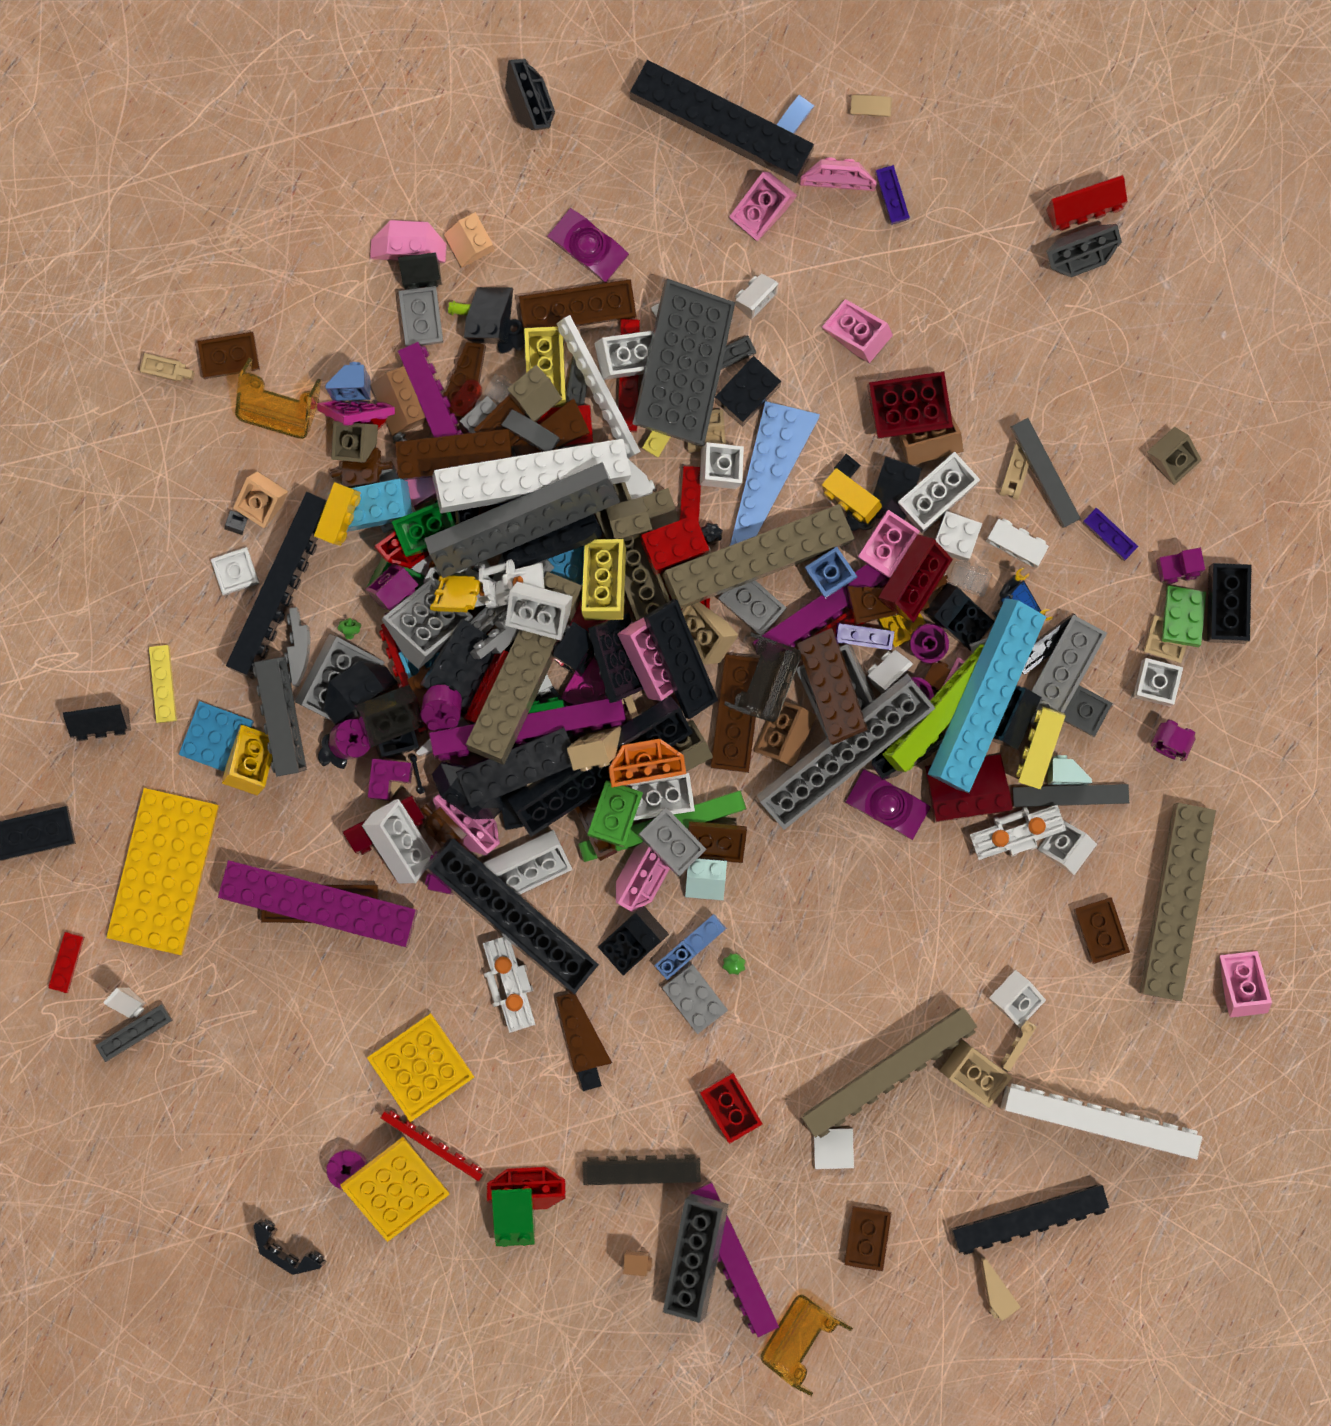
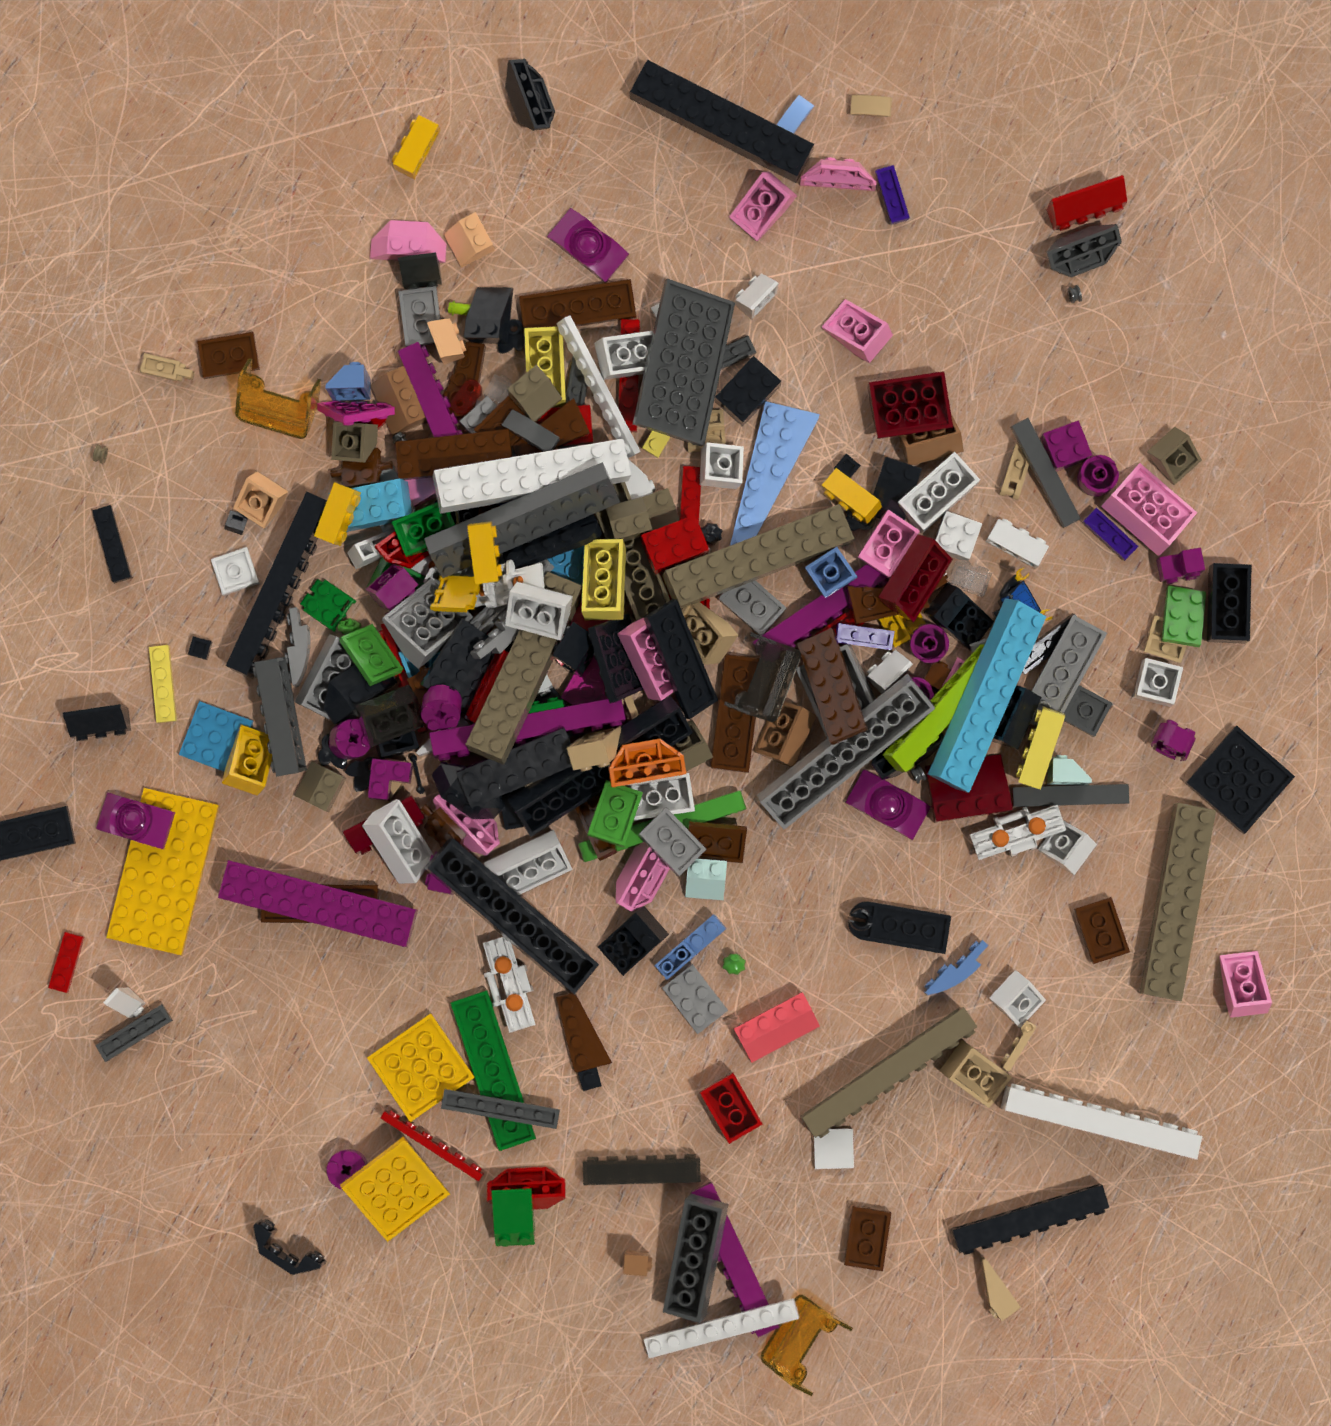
(100, 454): none -> dark tan bush
(112, 544): none -> black plate
(135, 820): none -> magenta slope
(200, 648): none -> black plate
(320, 786): none -> dark tan slope
(326, 603): none -> green plate
(360, 771): none -> black plate
(365, 552): none -> white slope
(371, 654): none -> bright green plate
(415, 146): none -> yellow brick
(446, 340): none -> light nougat slope
(484, 552): none -> yellow brick
(491, 1064): none -> green plate
(500, 1108): none -> dark grey plate
(721, 1328): none -> white plate
(776, 1027): none -> coral slope
(900, 926): none -> black plate
(918, 774): none -> dark grey bush
(951, 976): none -> medium blue slope
(1066, 446): none -> magenta brick
(1074, 294): none -> dark grey bush
(1108, 475): none -> magenta brick
(1149, 509): none -> bright pink slope
(1240, 779): none -> black plate

